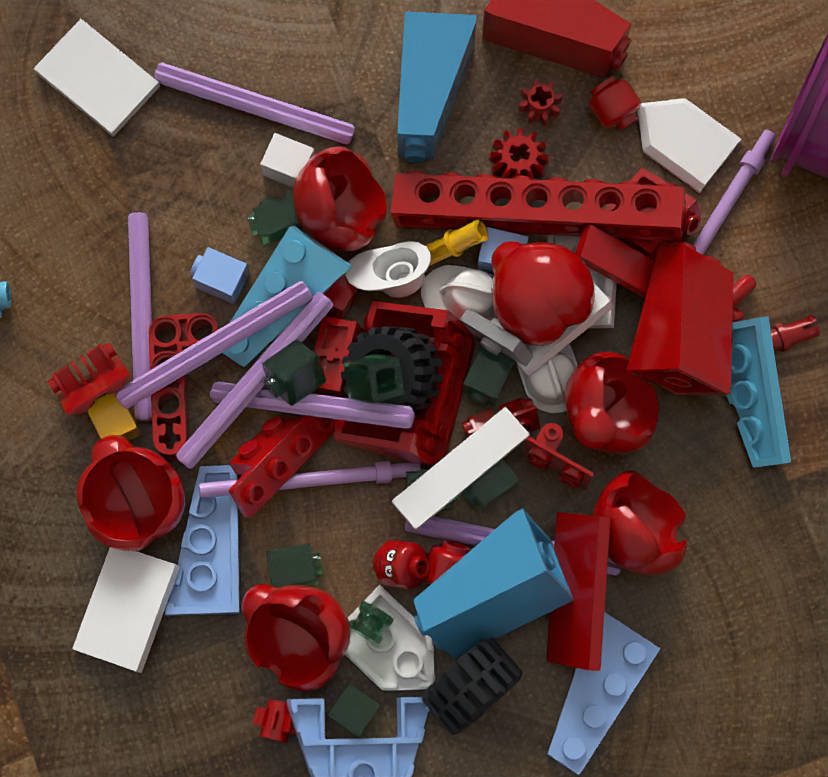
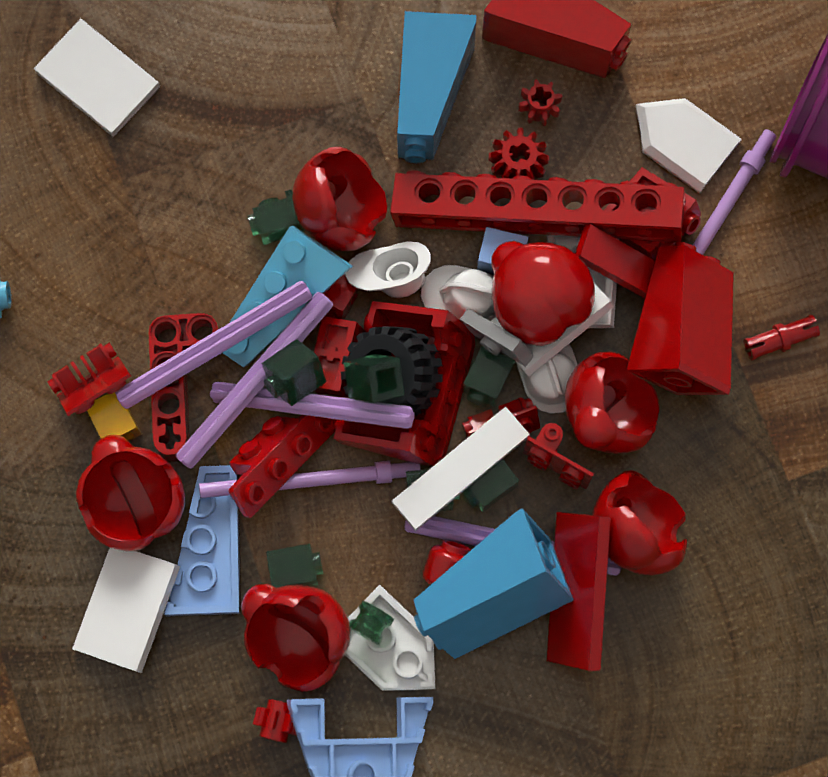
(140, 304): lavender axle -> none
(220, 275): light blue brick -> none
(254, 103): lavender axle -> none
(285, 159): white brick -> none
(354, 711): clear green brick -> none
(401, 564): red head -> none
(457, 241): yellow axle -> none
(471, 685): black tyre -> none
(600, 695): light blue wing -> none
(615, 103): red head -> none
(741, 289): red arm -> none
(757, 393): medium azure wing -> none

